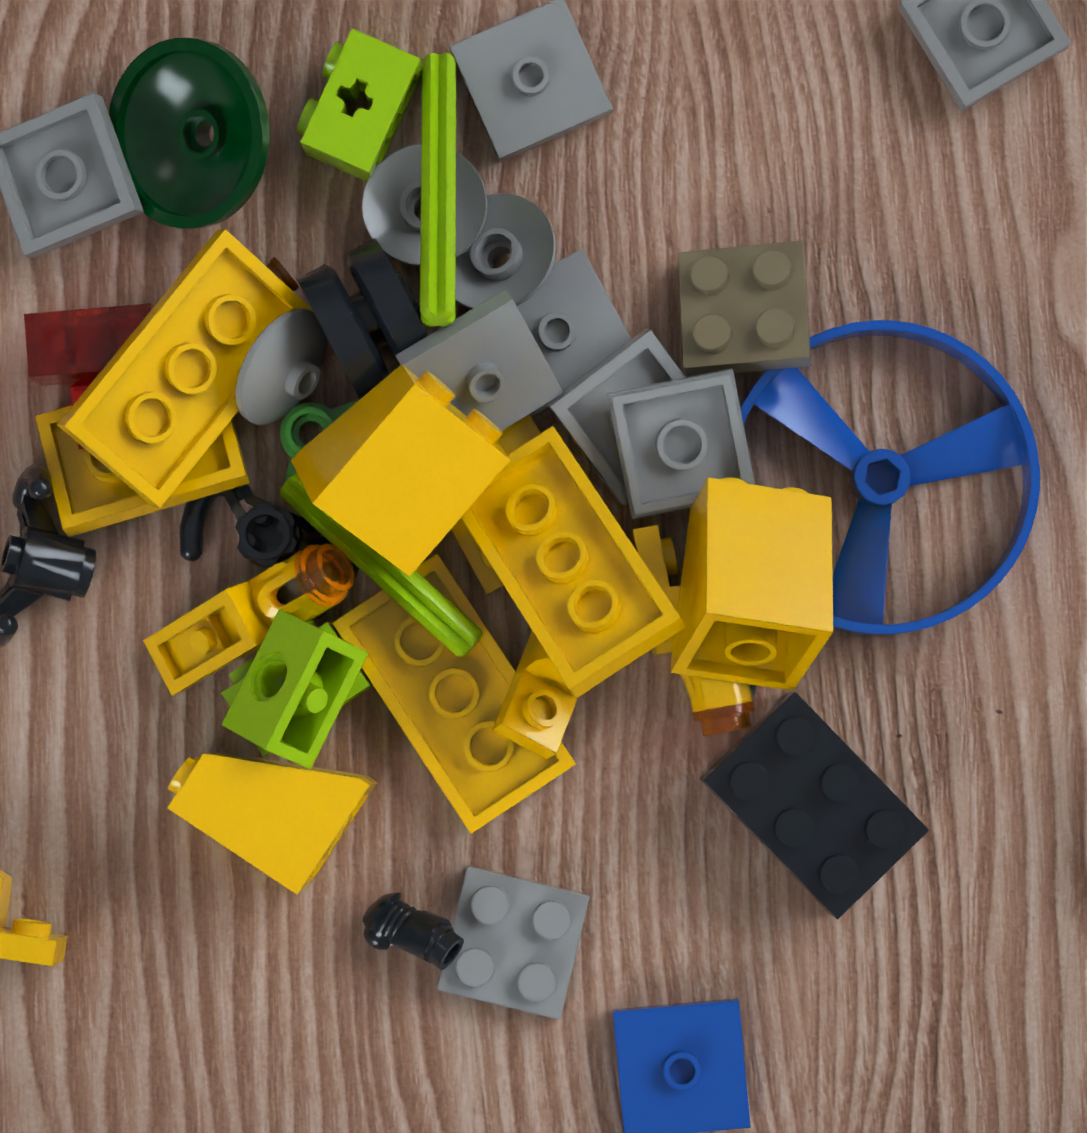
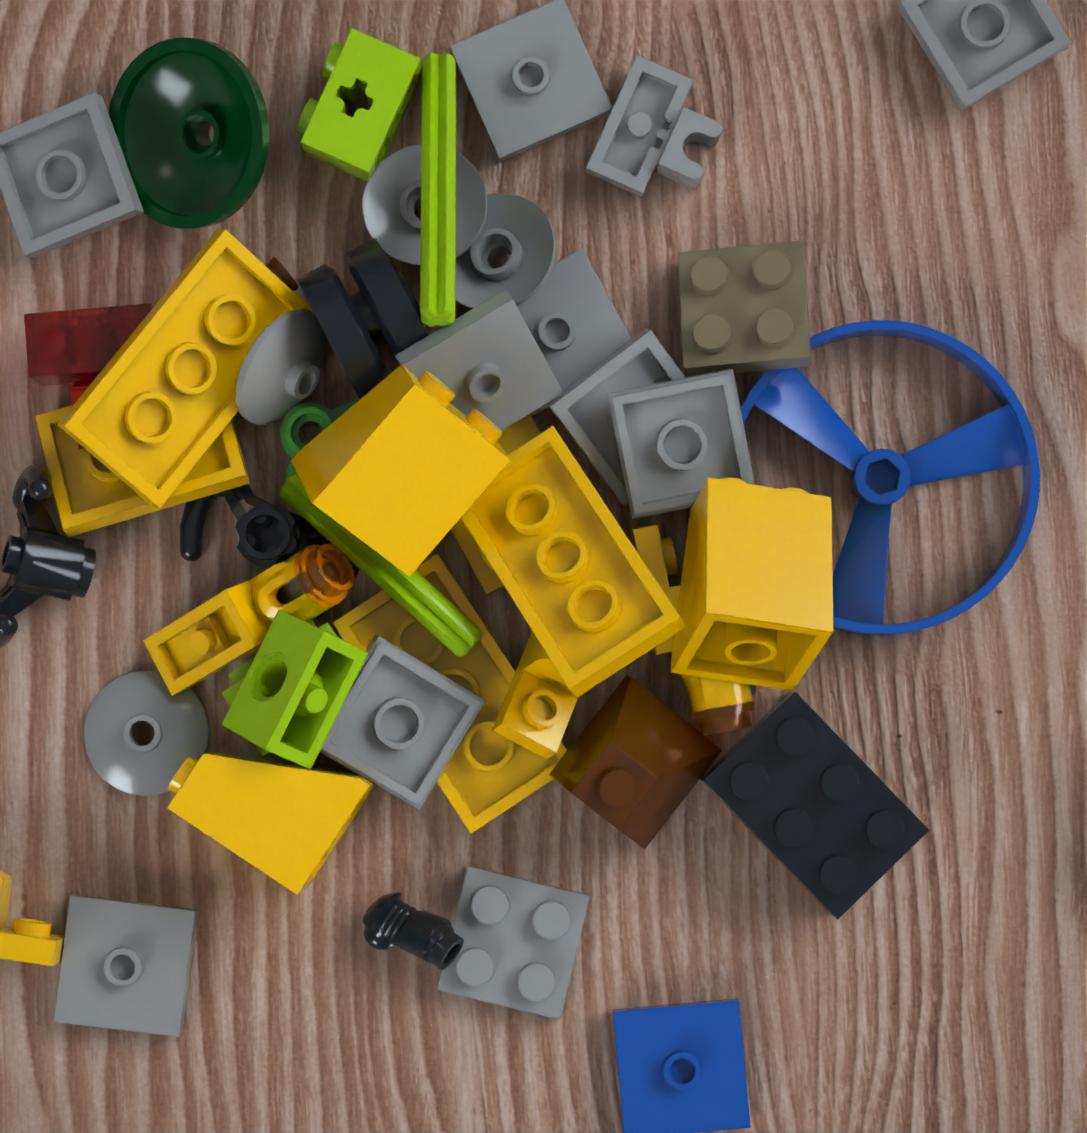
(125, 965): none -> light grey plate
(178, 726): none -> light grey dish
(400, 722): none -> light grey plate
(635, 762): none -> reddish brown slope
(650, 131): none -> light grey plate

